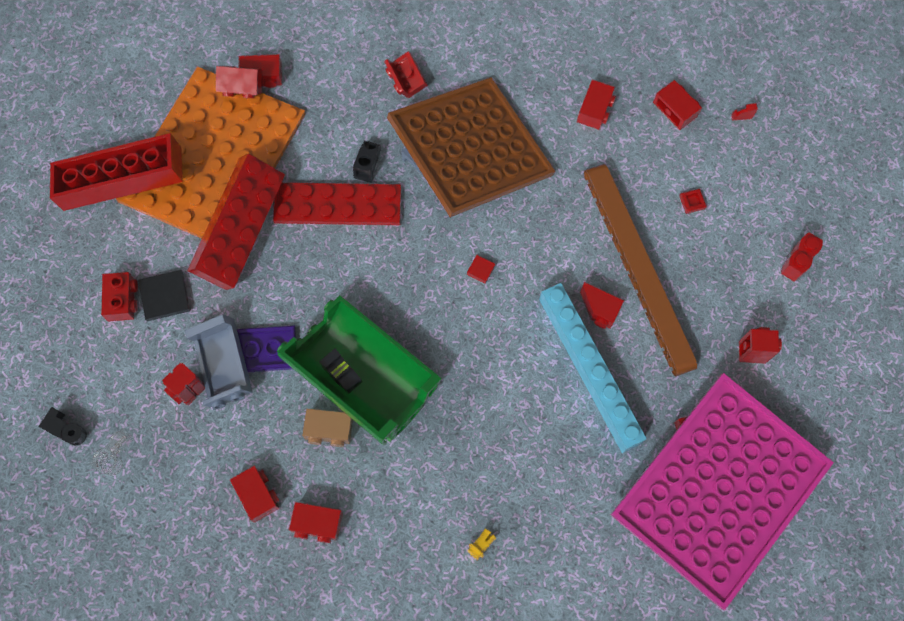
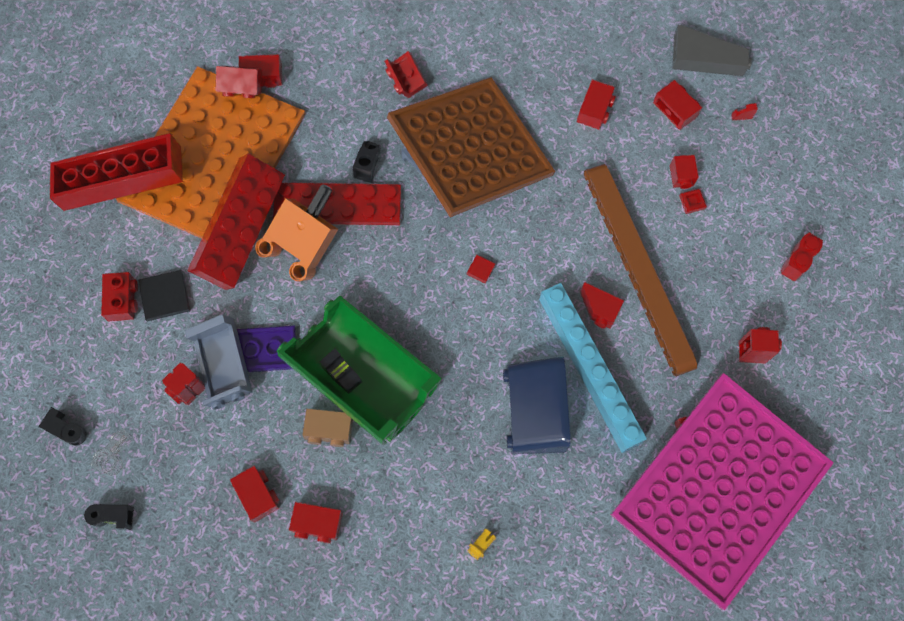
(104, 514): none -> black leg
(300, 233): none -> orange piece
(538, 406): none -> dark blue windscreen
(684, 171): none -> red brick
(708, 54): none -> dark grey slope

